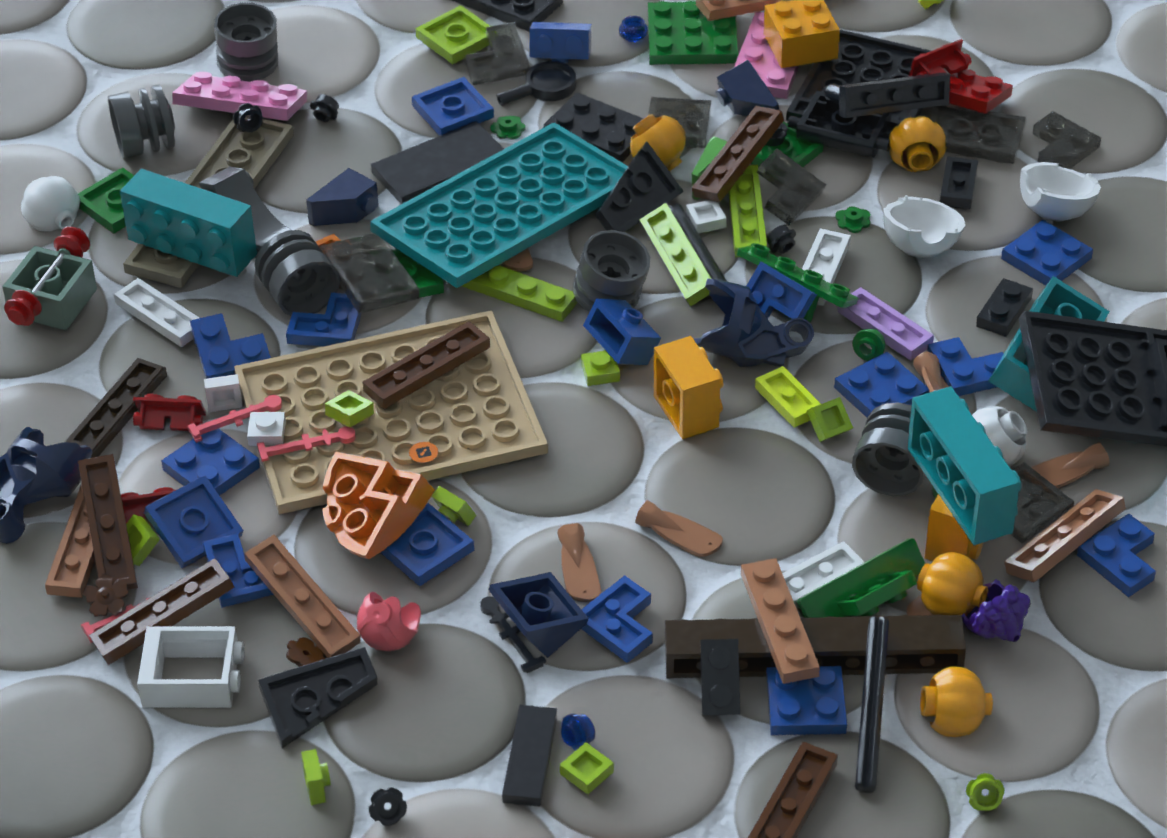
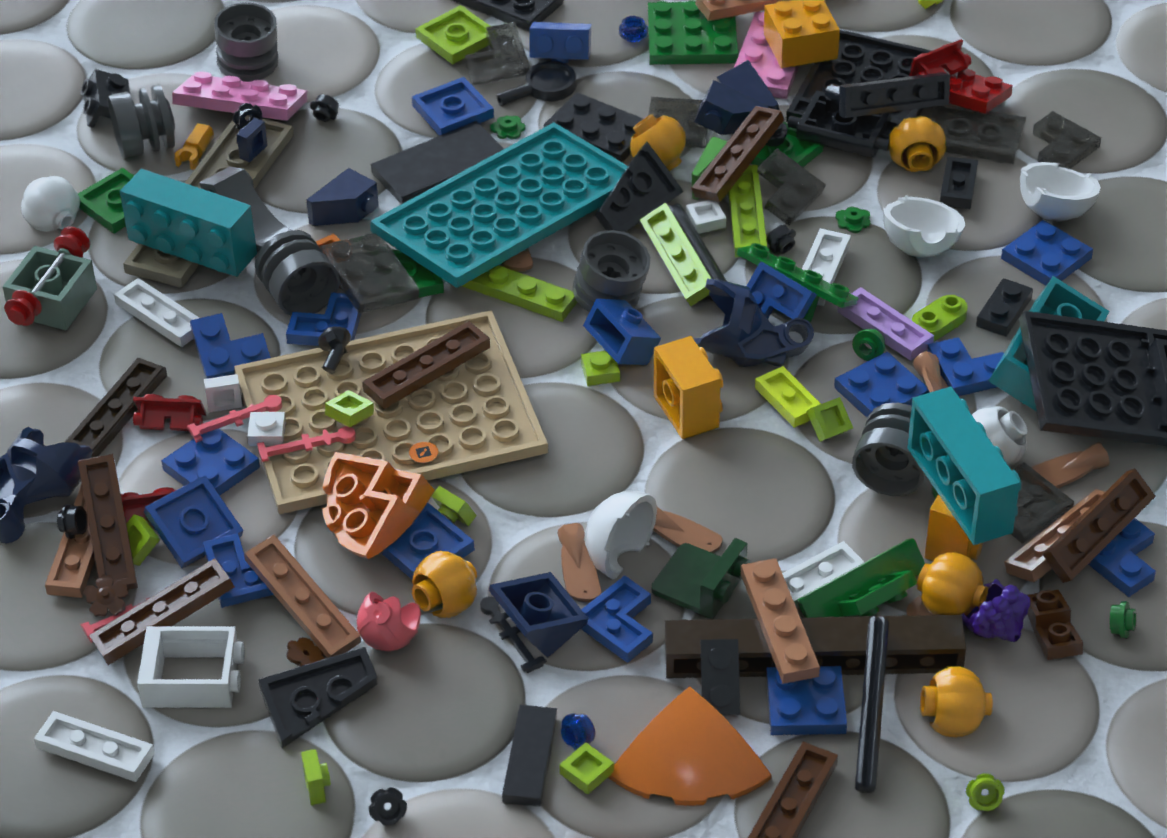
(72, 520): none -> black plate
(94, 746): none -> white plate
(97, 91): none -> black bracket
(195, 145): none -> light orange bar
(252, 140): none -> dark blue plate
(334, 341): none -> black plate
(445, 580): none -> light orange plant
(619, 526): none -> white cylinder
(690, 756): none -> orange brick
(701, 578): none -> dark green bracket
(724, 109): none -> dark blue slope
(942, 315): none -> lime plate
(1052, 625): none -> reddish brown slope
(1098, 525): none -> reddish brown plate
(1122, 619): none -> green plate

